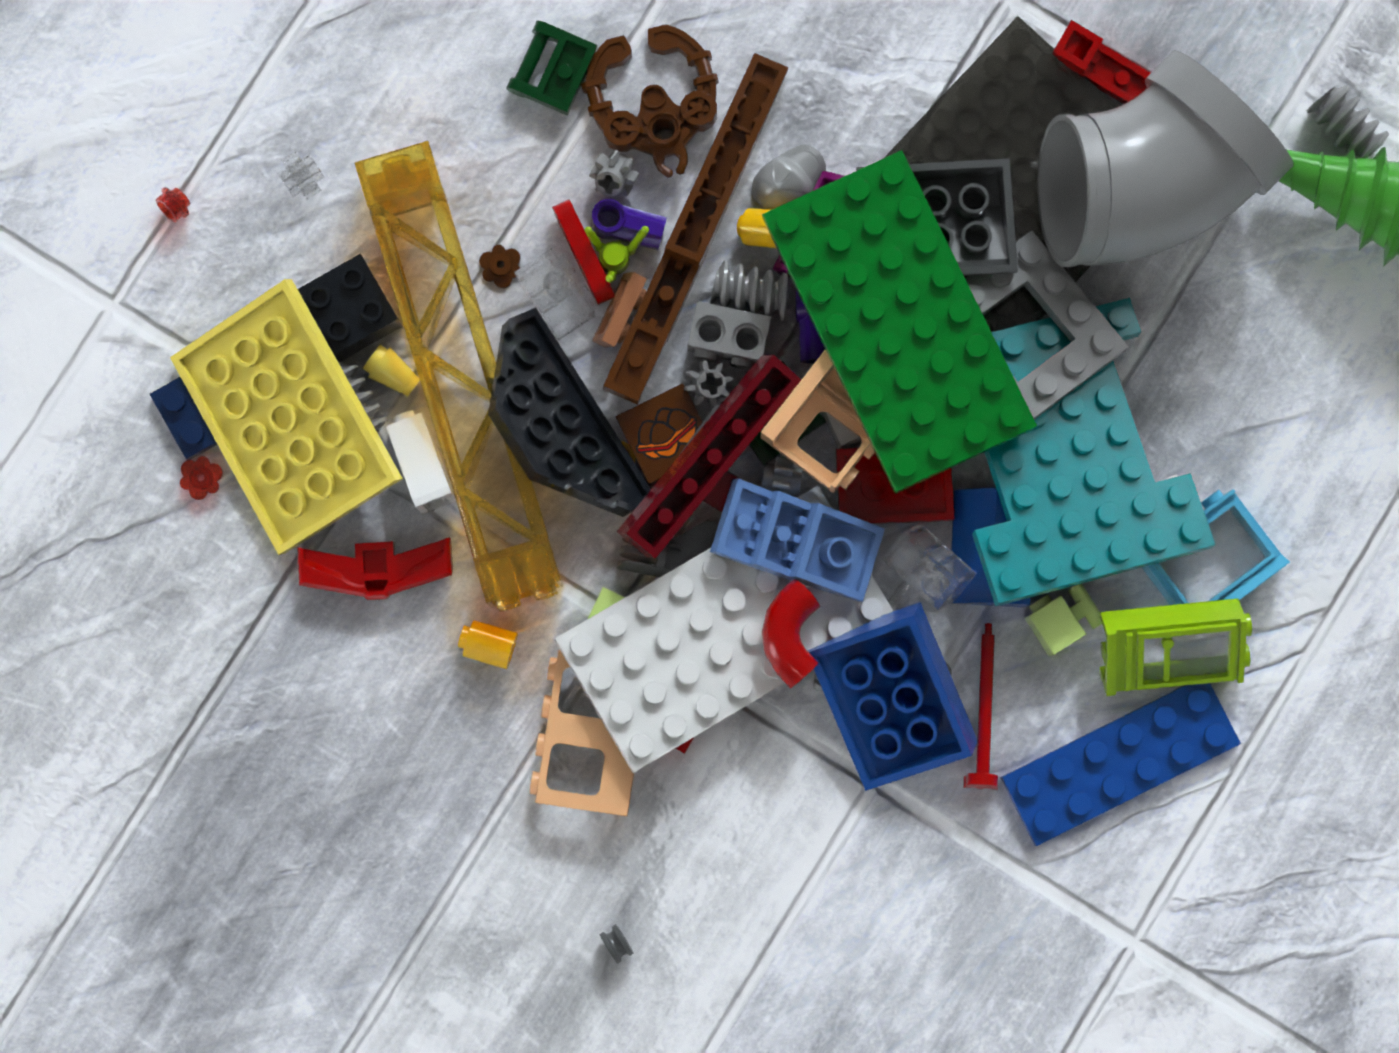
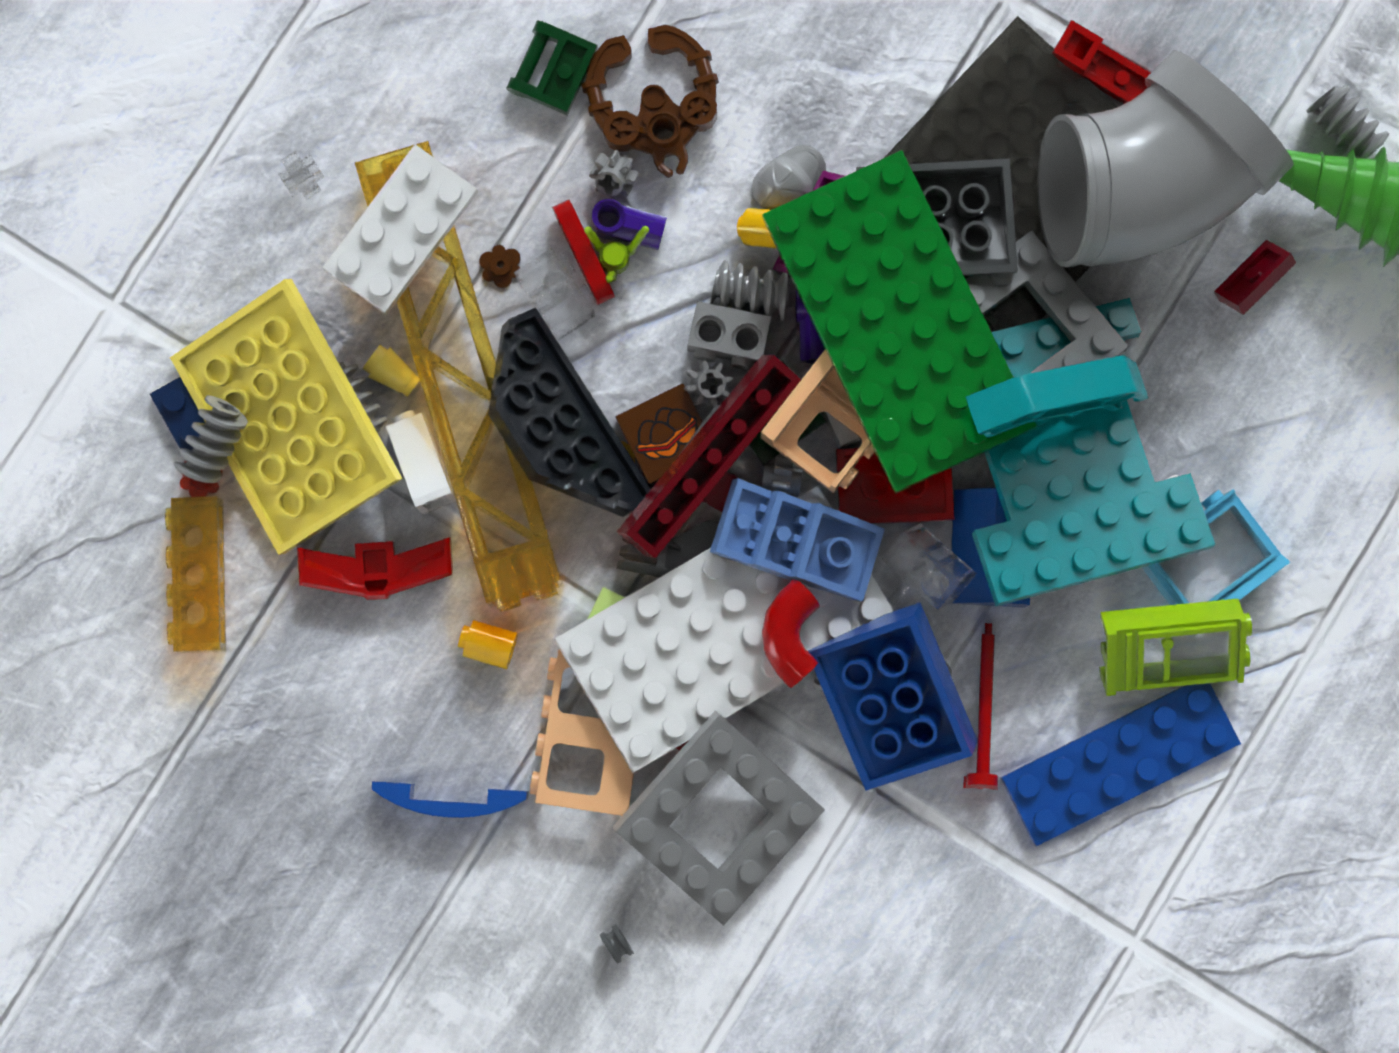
(173, 203): clear red plate -> none
(210, 632): none -> clear yellow brick
(214, 441): none -> light grey piece
(349, 308): black brick -> none
(400, 229): none -> white plate
(403, 794): none -> blue slope
(614, 323): nougat plate -> none
(649, 818): none -> light grey plate
(695, 229): reddish brown slope -> none
(1056, 394): none -> teal piece
(1057, 624): yellowish green brick -> none
(1255, 277): none -> dark red plate

